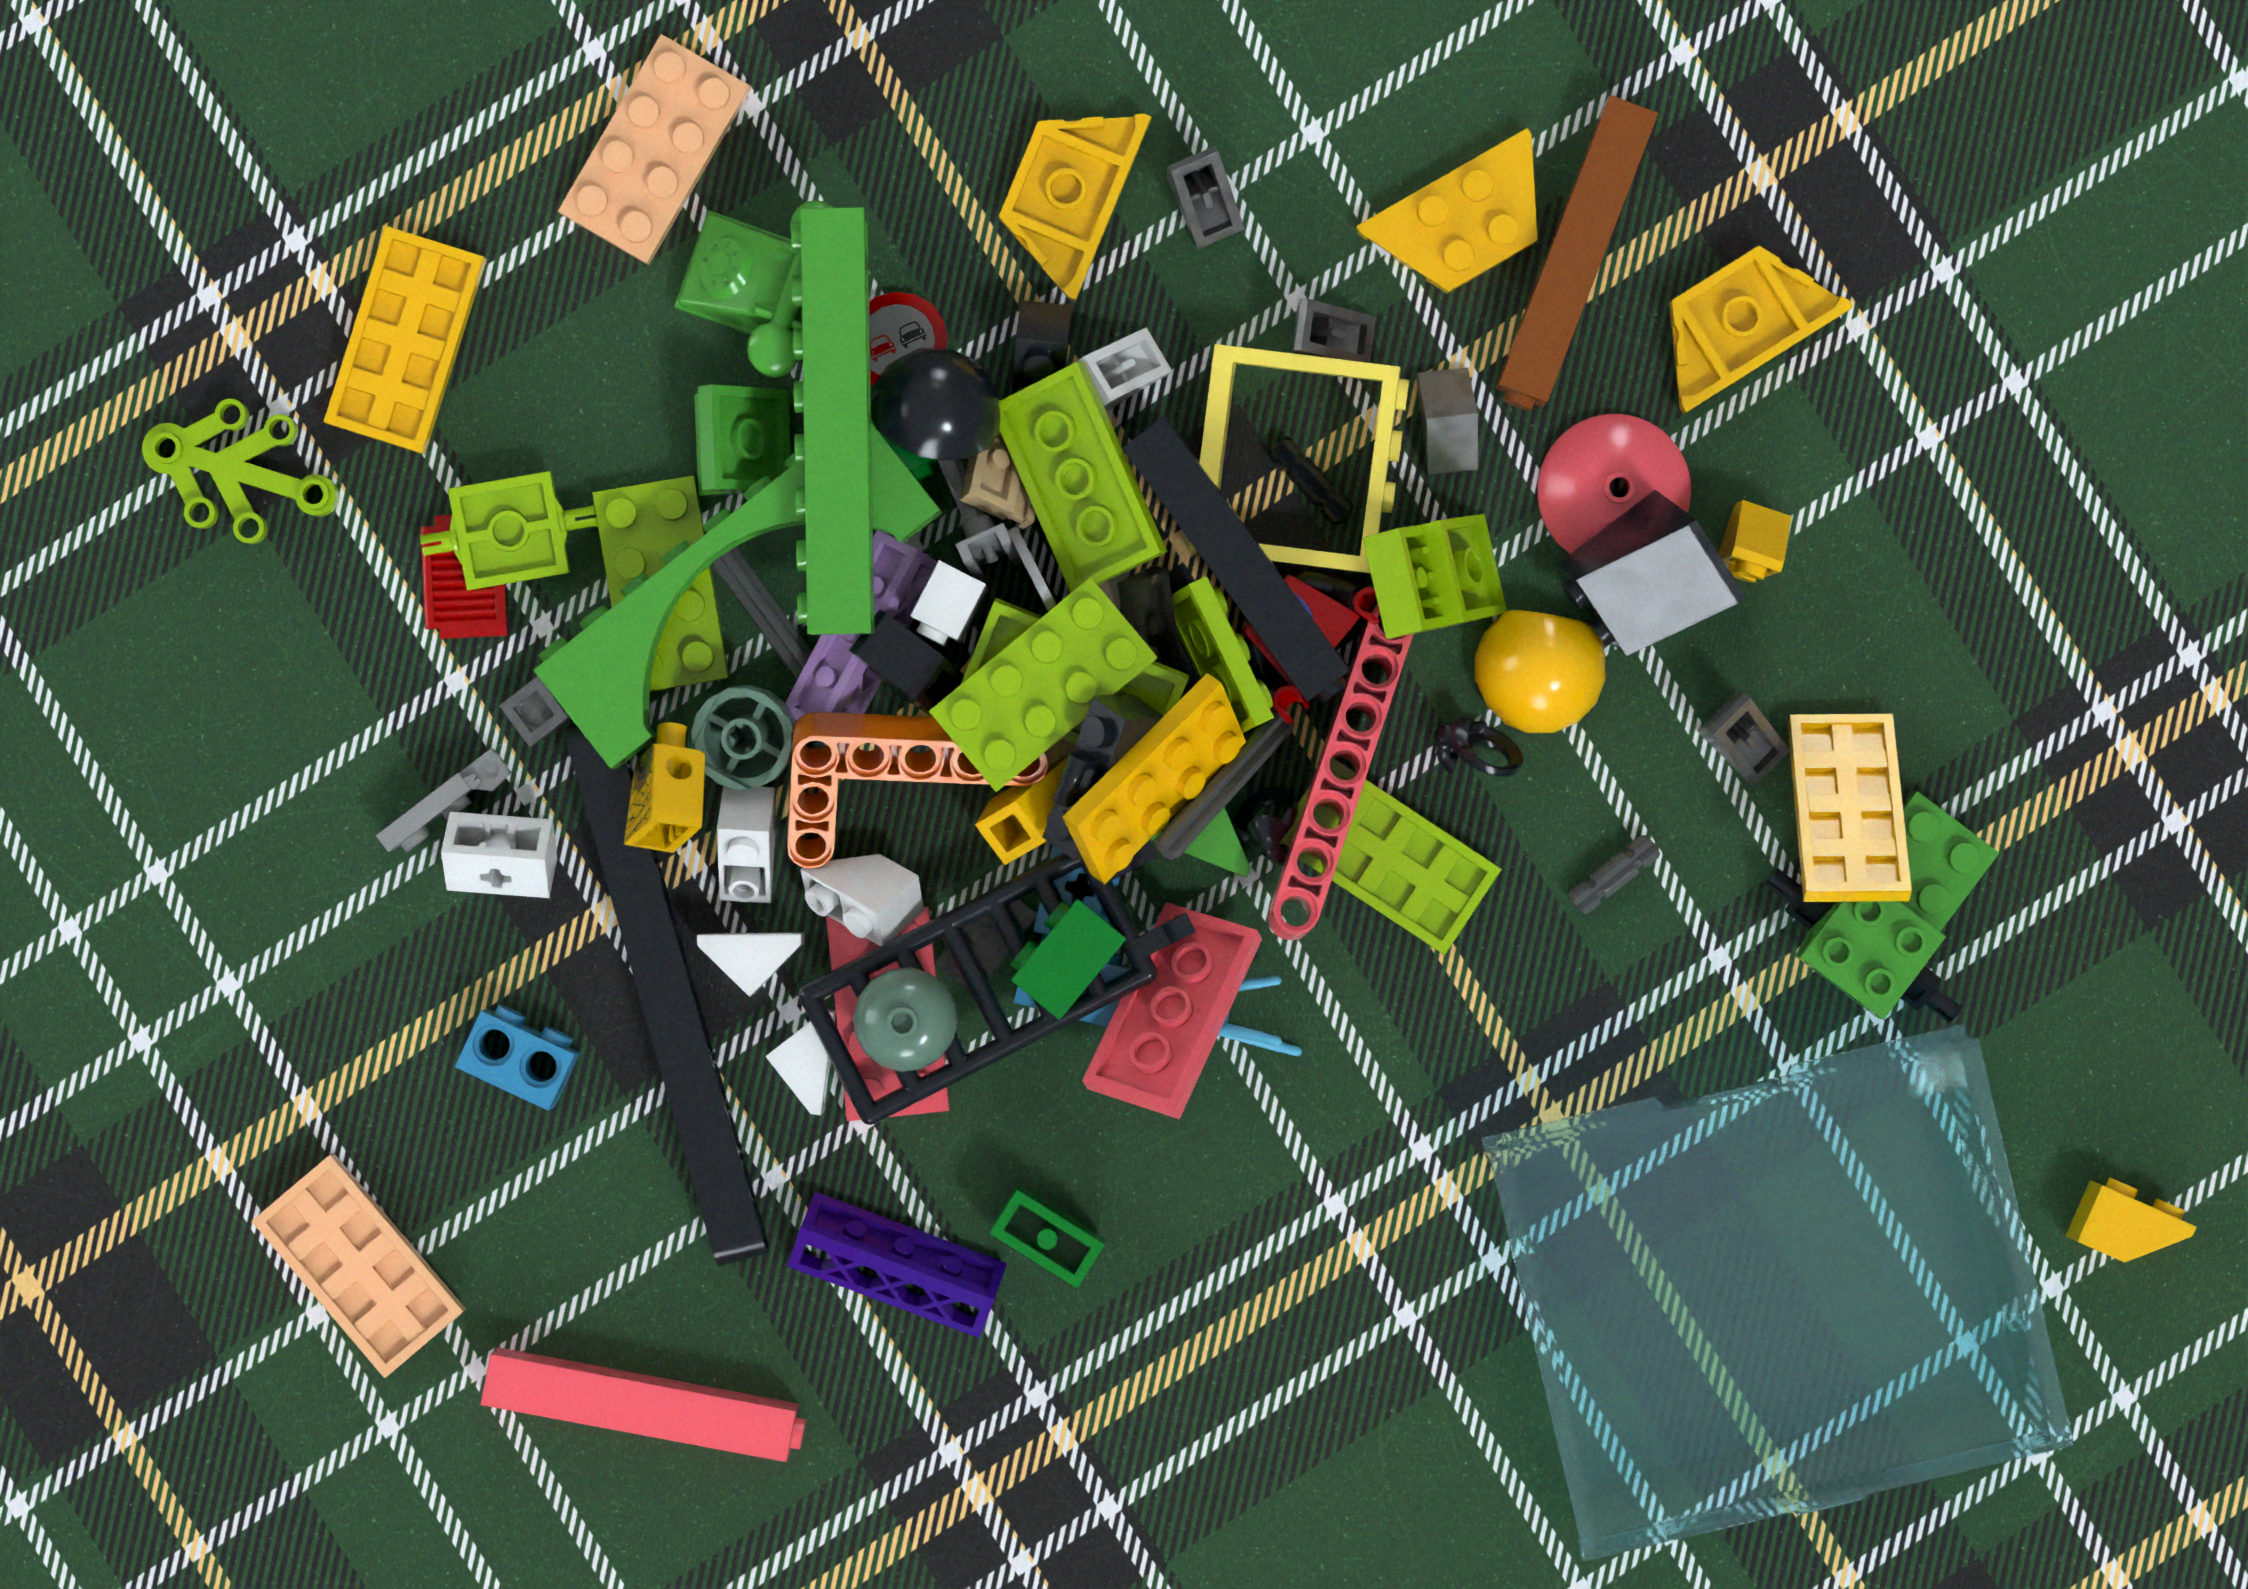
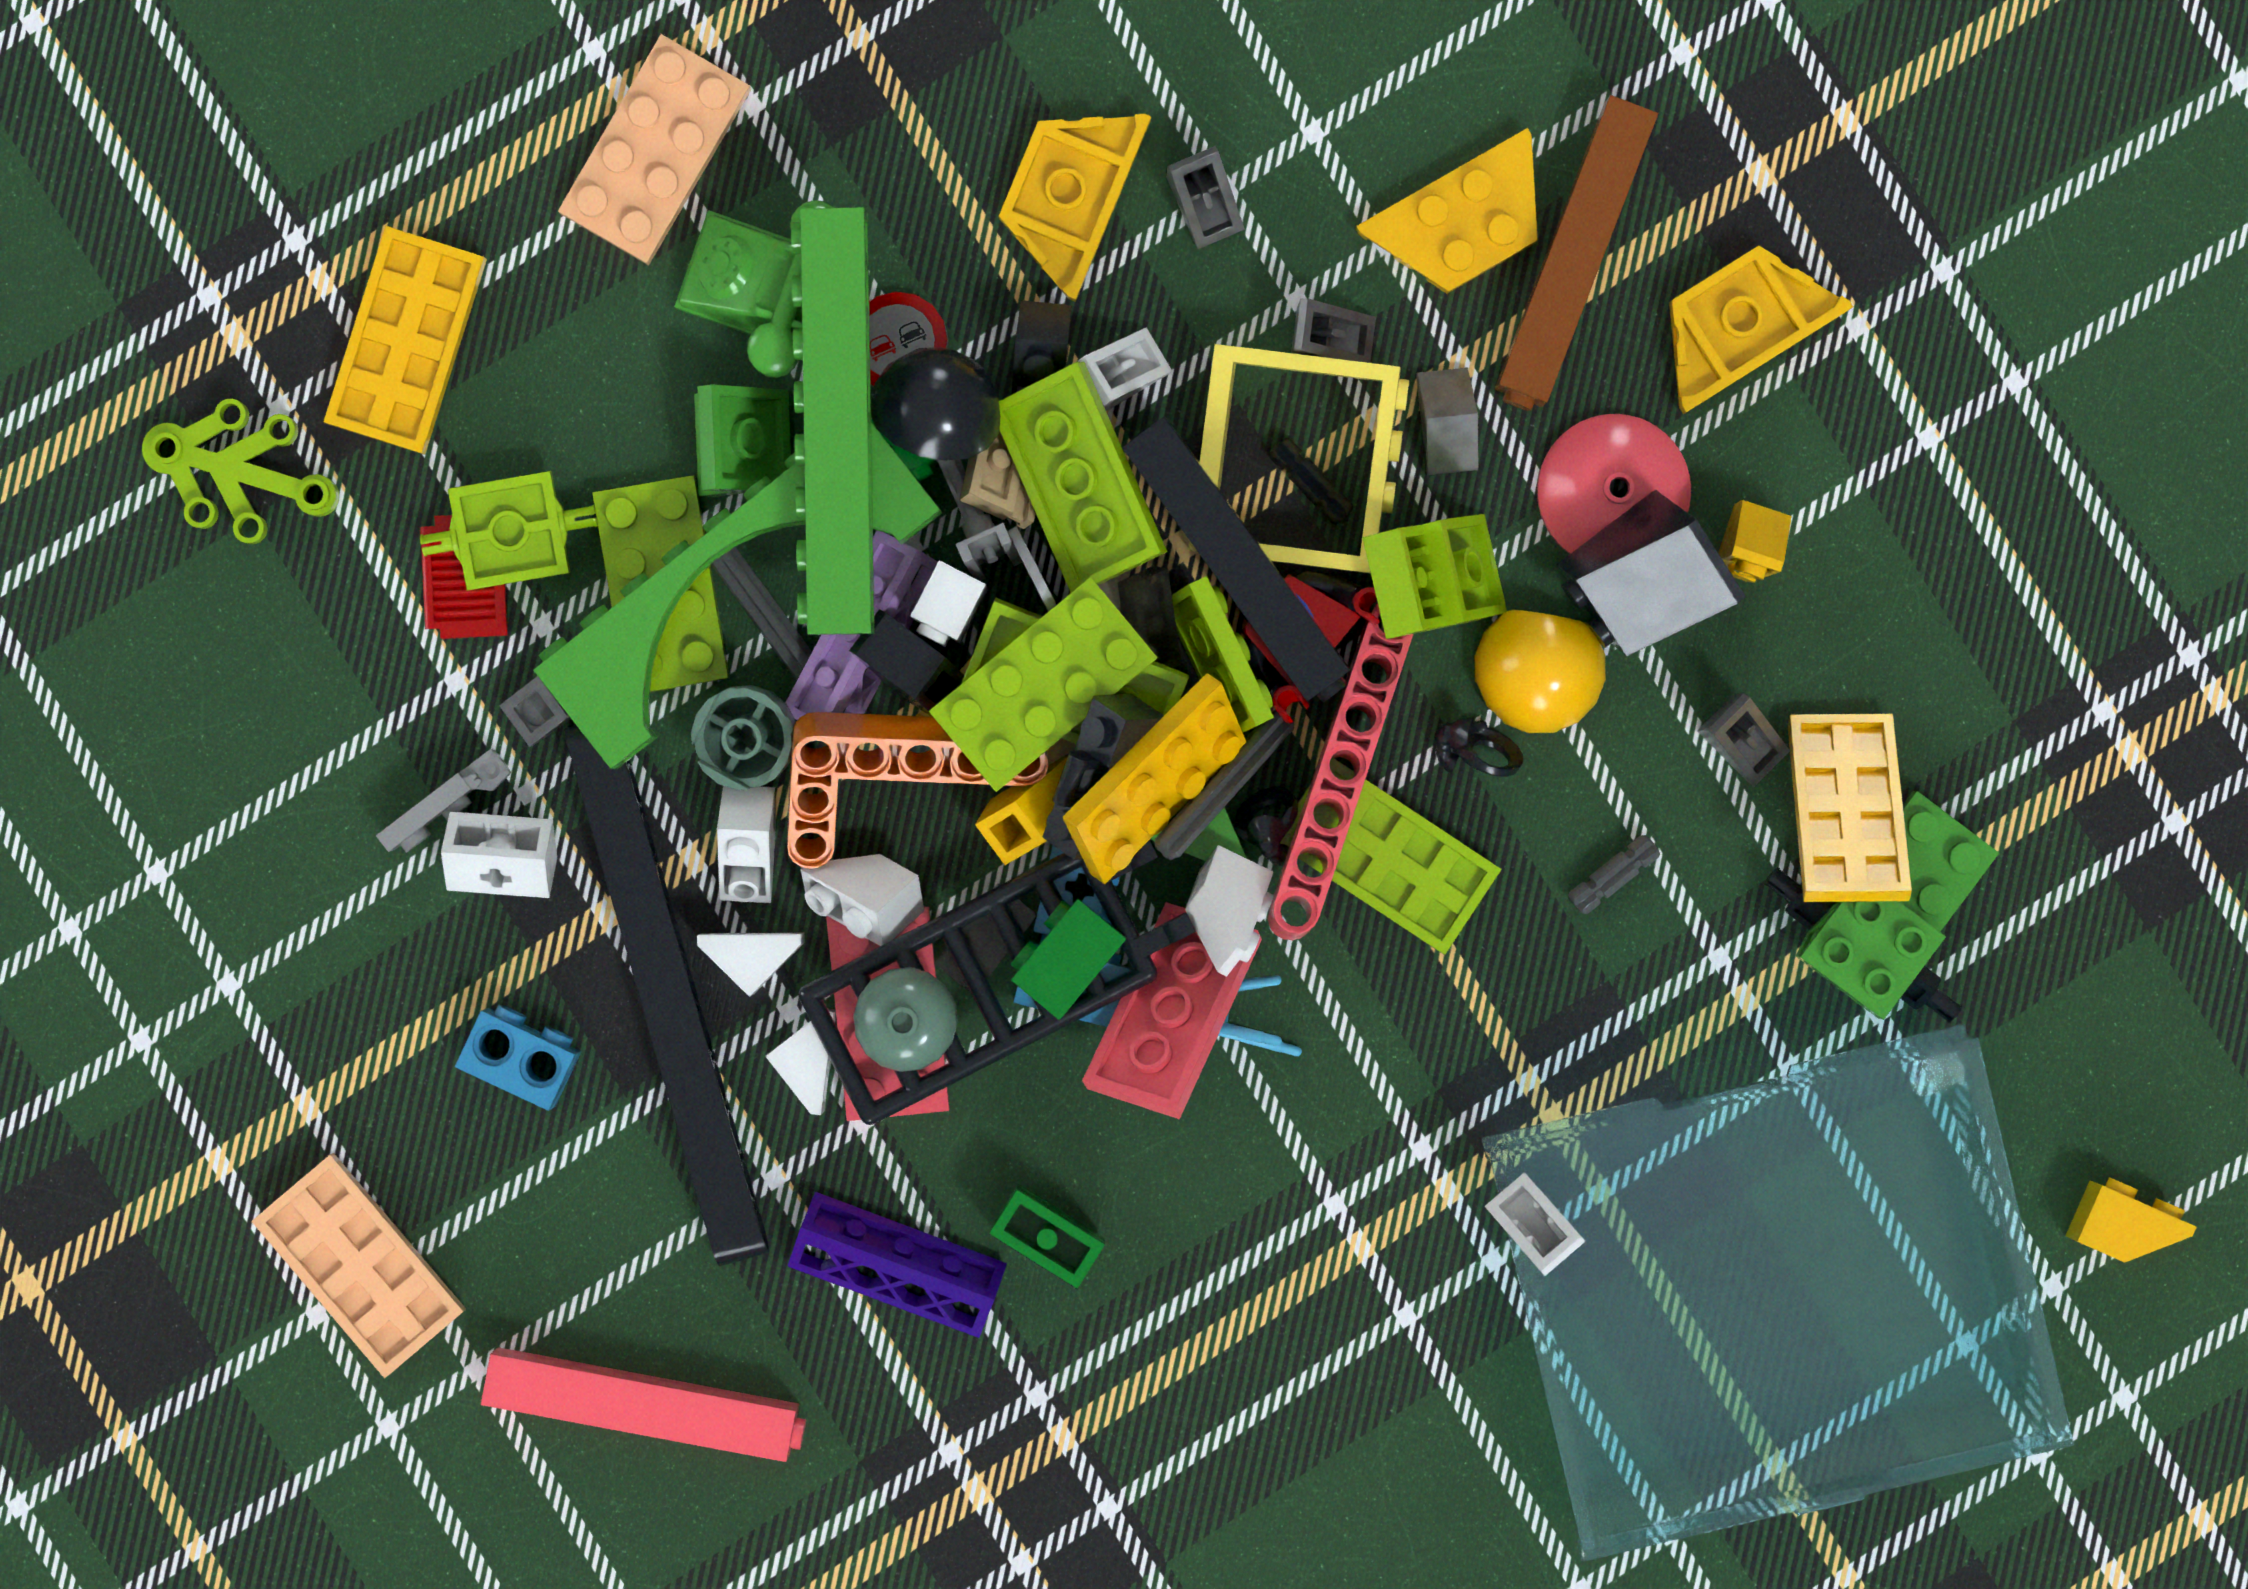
(666, 792): yellow torso -> none
(1227, 904): none -> white slope
(1534, 1224): none -> white slope

